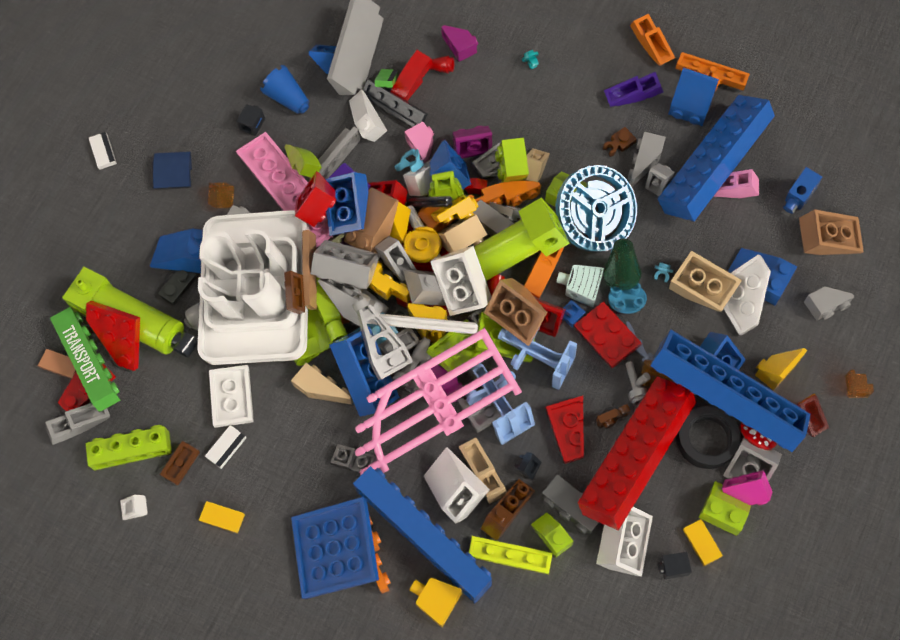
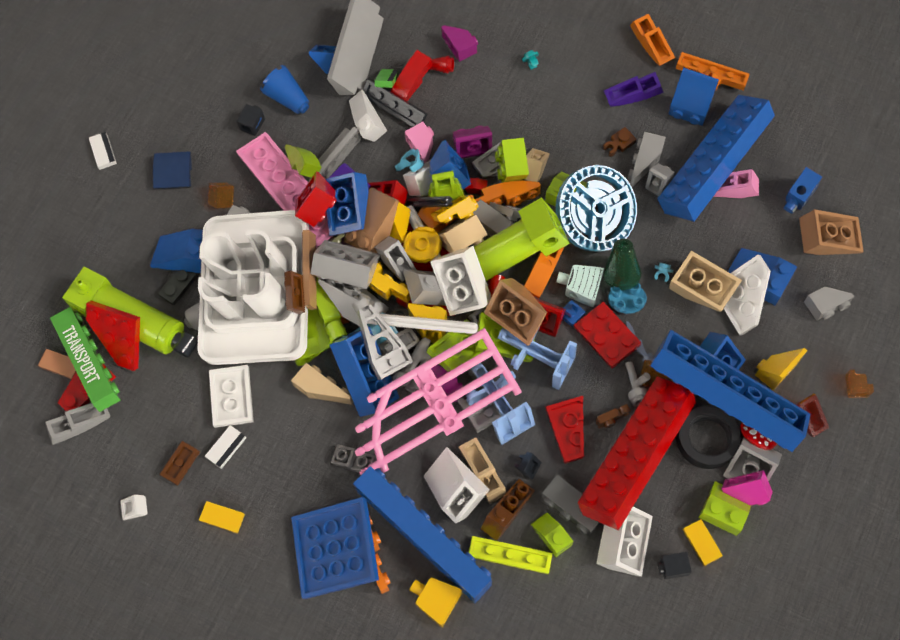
(128, 448): lime brick -> none

